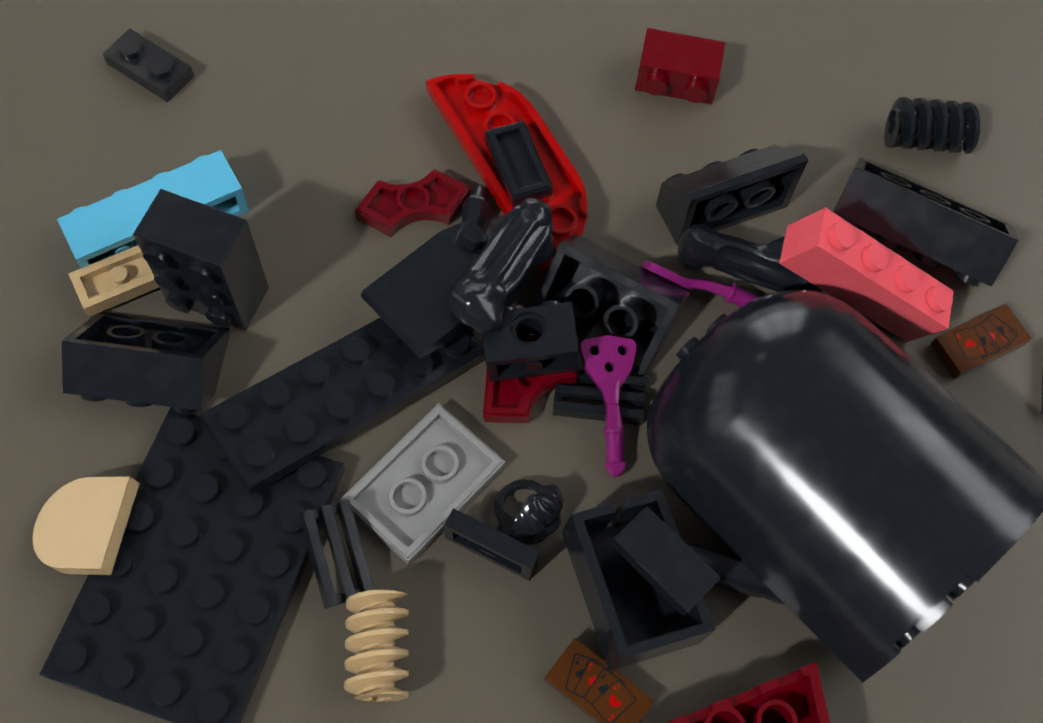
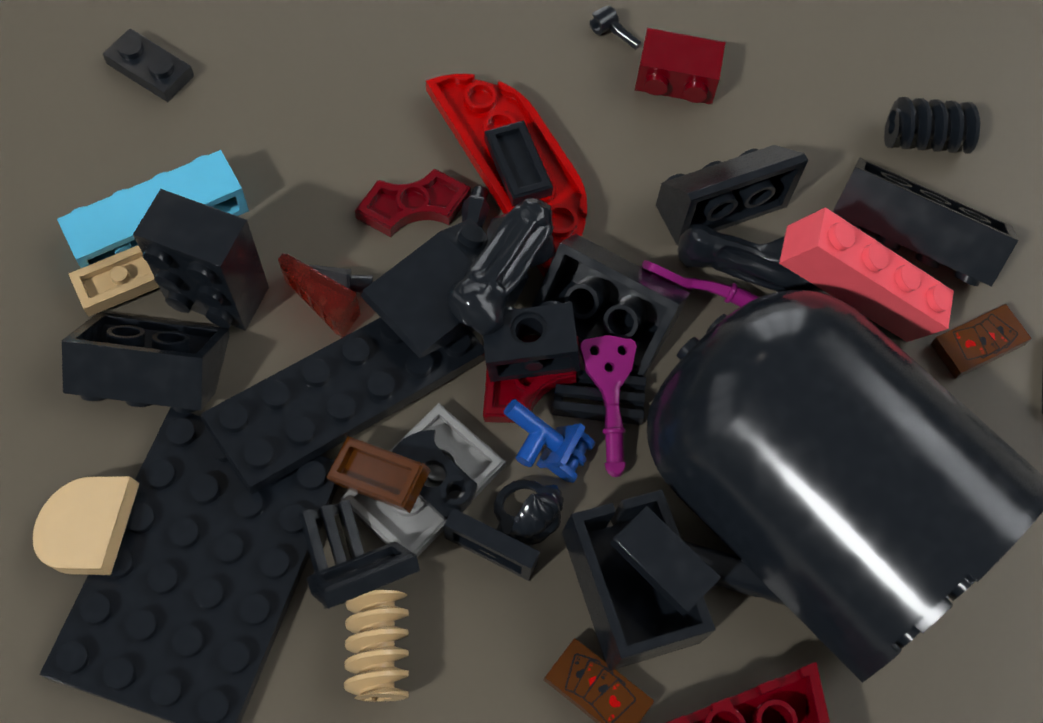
(326, 297): none -> clear red slope
(344, 276): none -> black bar
(362, 574): none -> black tile
(378, 474): none -> reddish brown tile
(423, 449): none -> black piece
(563, 445): none -> blue arm
(607, 19): none -> black hand

